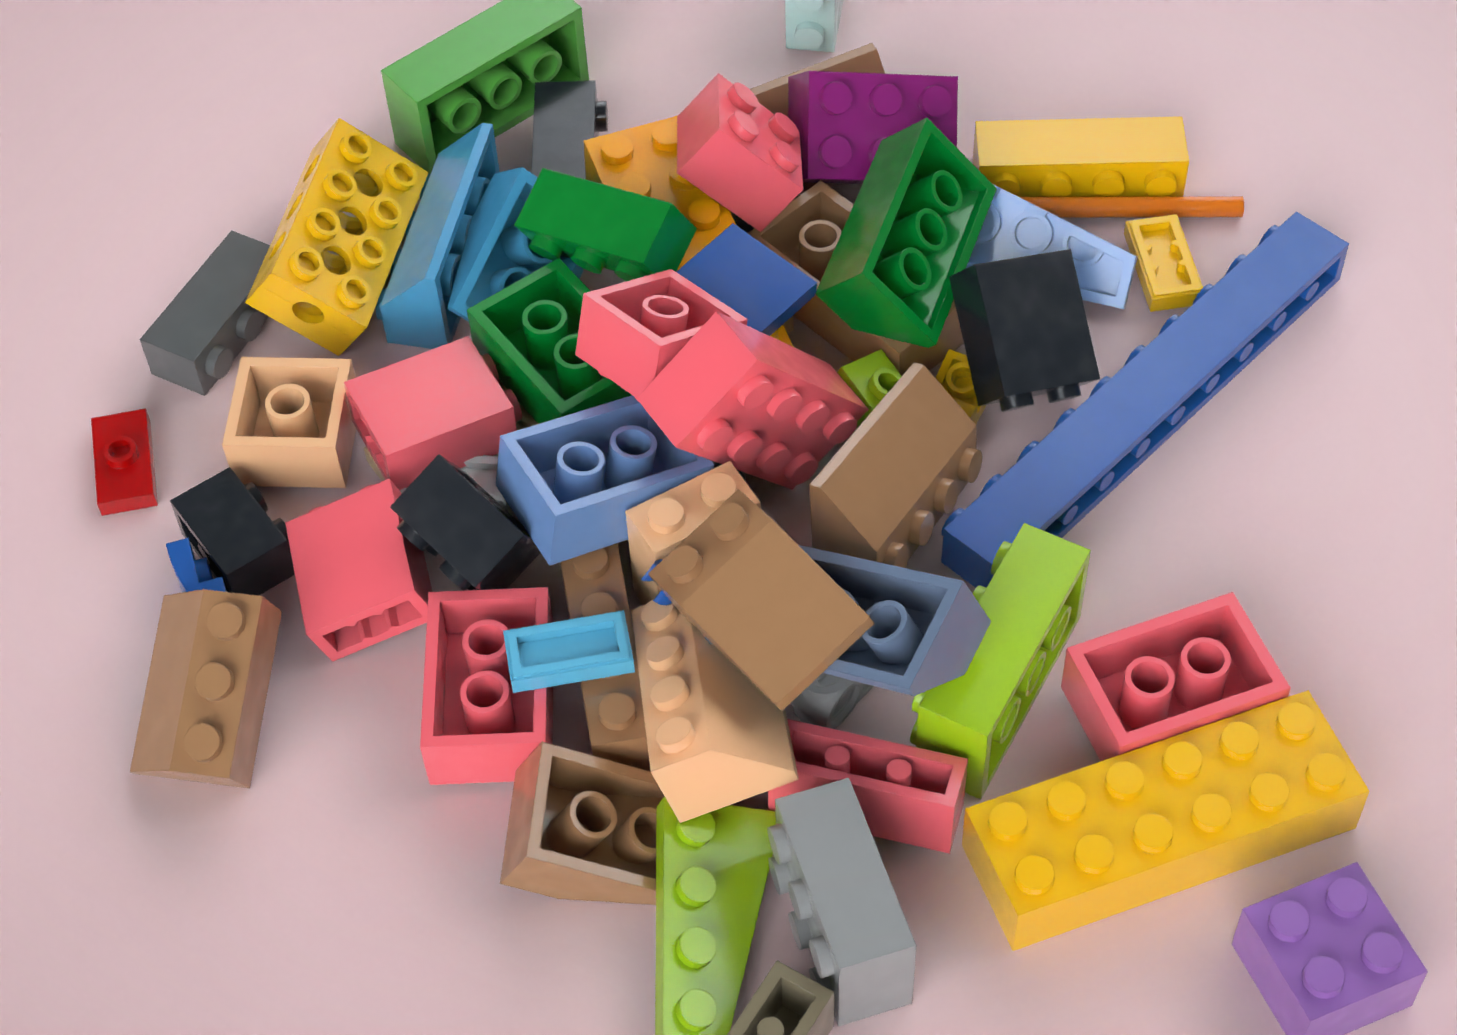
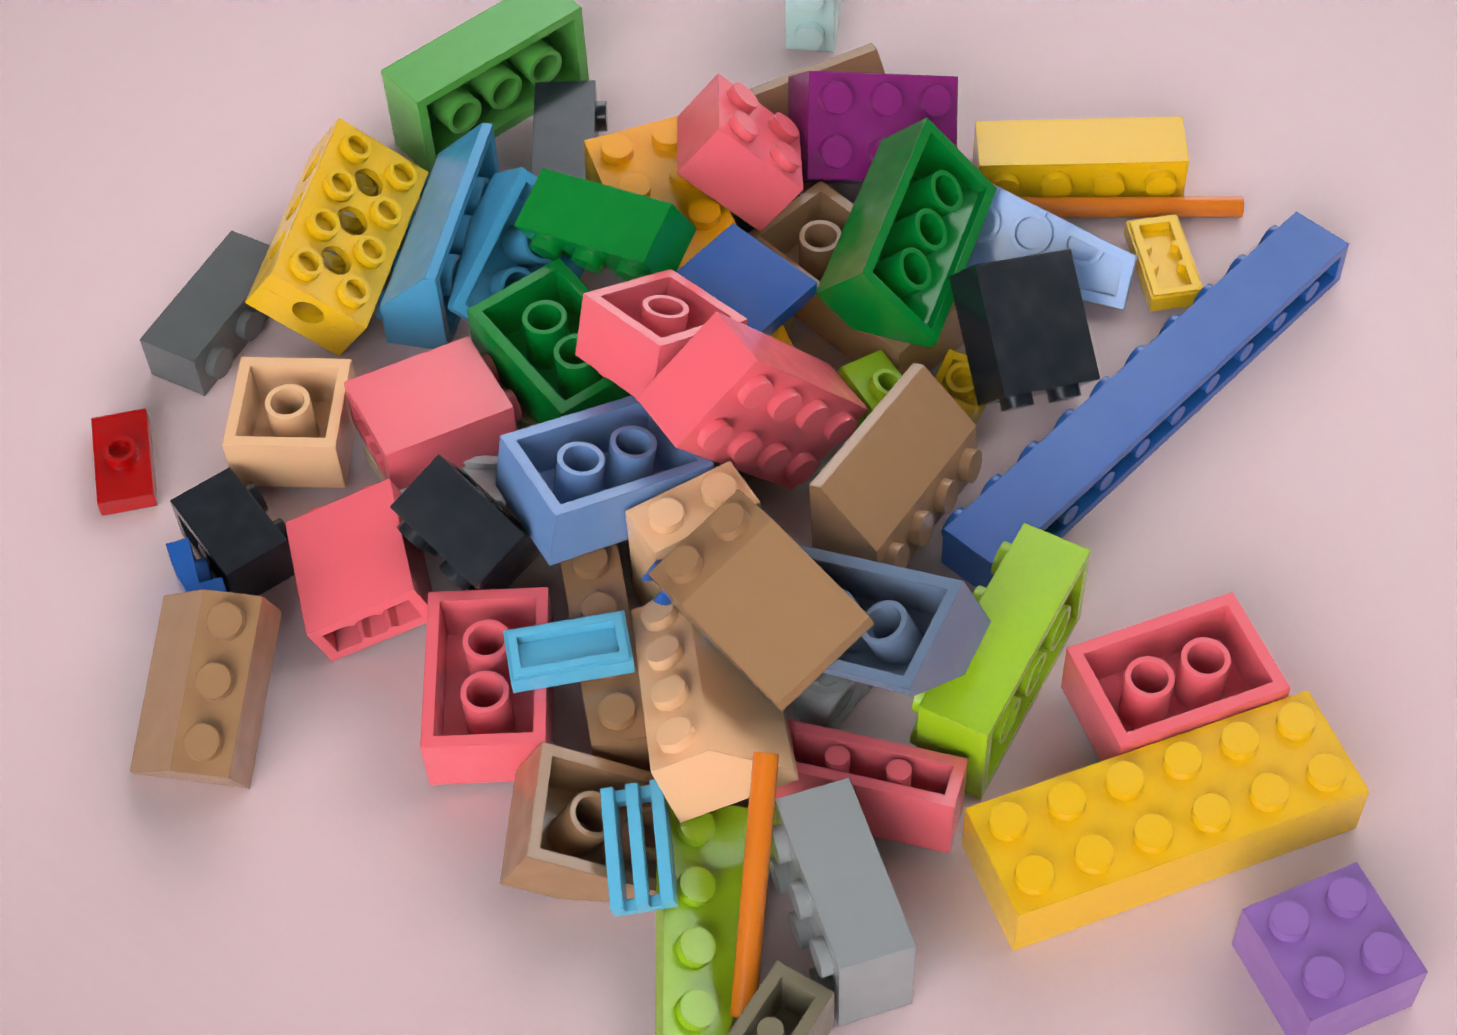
(633, 797): none -> medium azure tile
(754, 880): none -> orange bar

